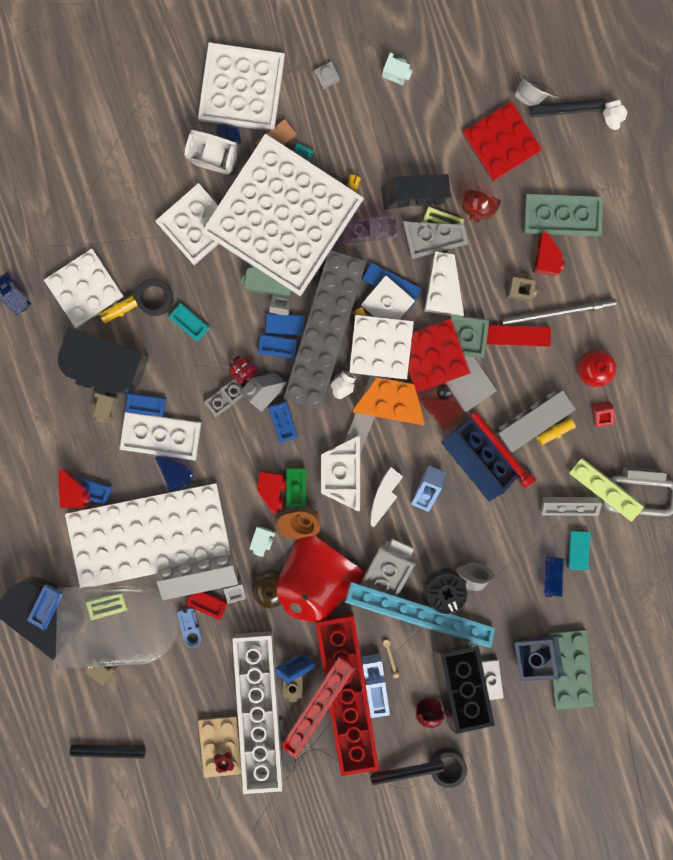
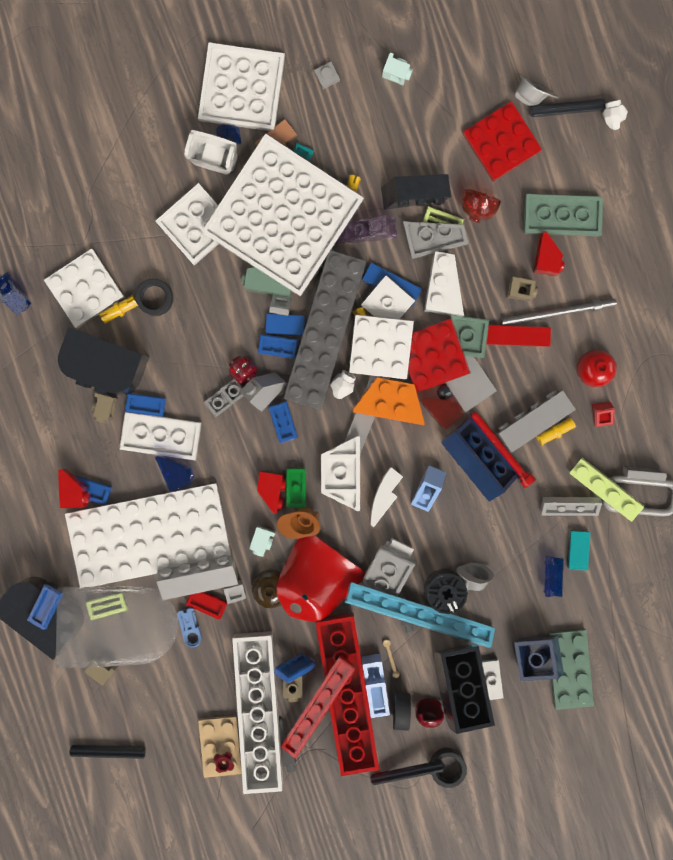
(189, 322): teal tile -> none
(402, 711): none -> black tyre

